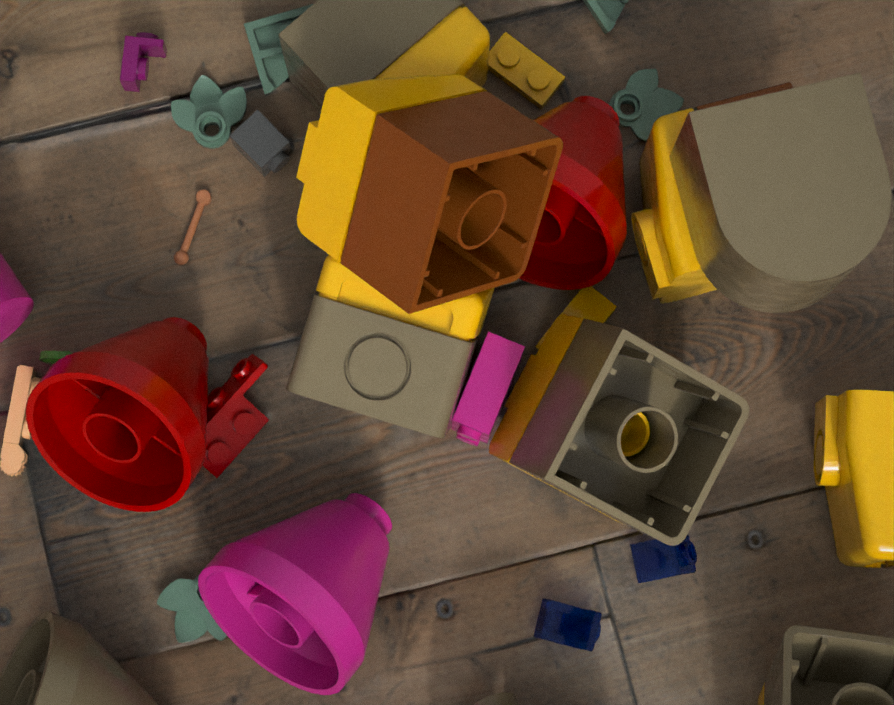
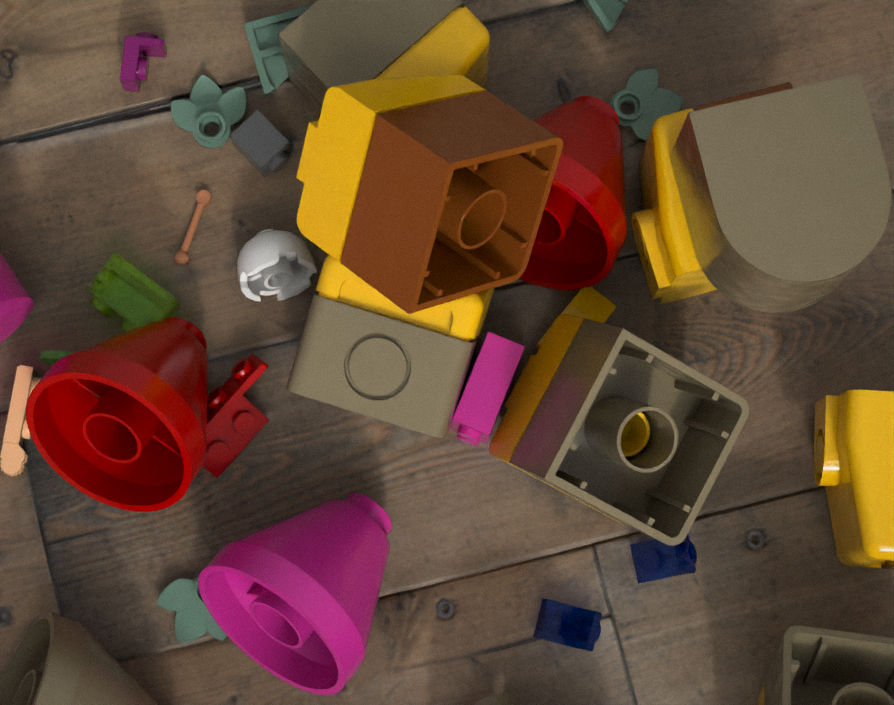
(130, 295): none -> clear neon green hinge
(274, 265): none -> white cylinder
(524, 70): yellow plate -> none

